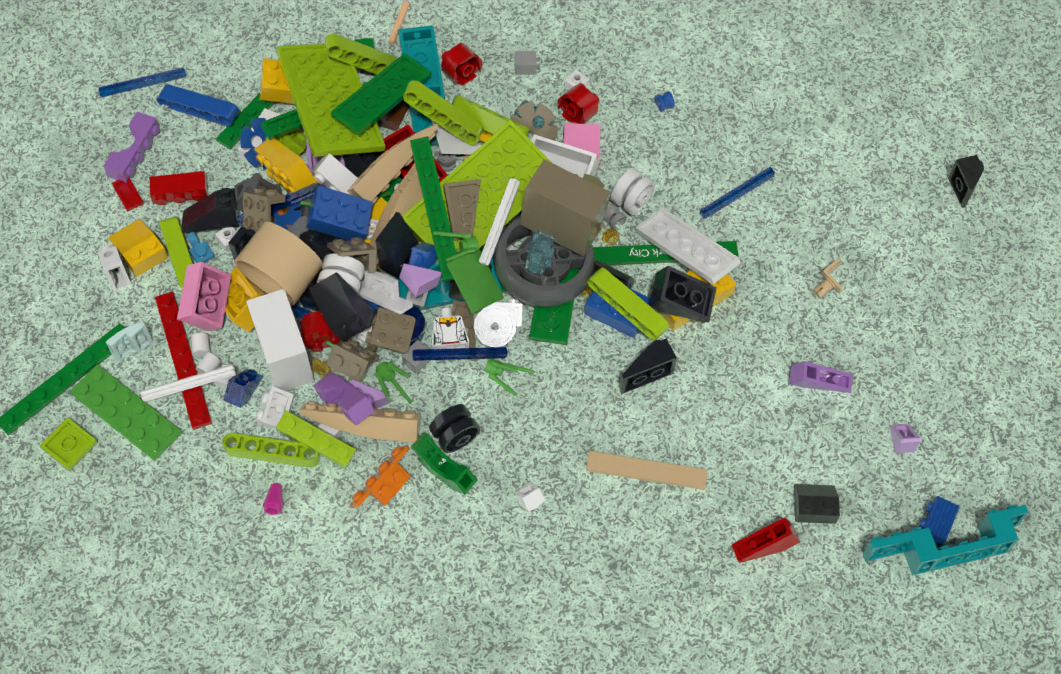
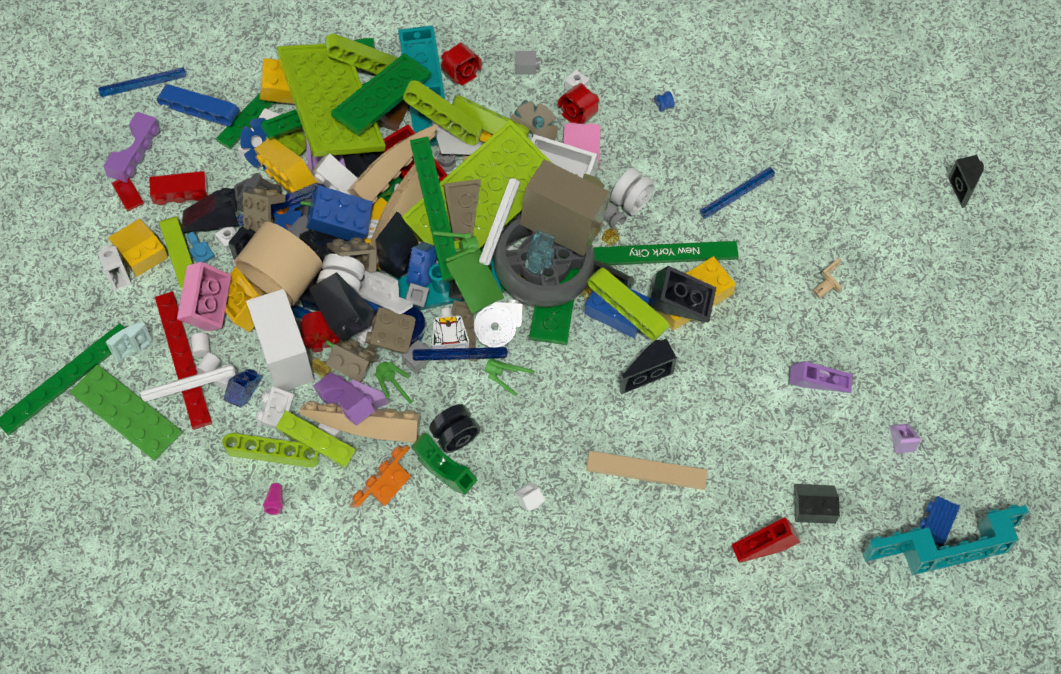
(68, 444): lime plate -> none
(398, 23): light nougat bar -> none
(419, 279): lavender slope -> none
(688, 245): white plate -> none

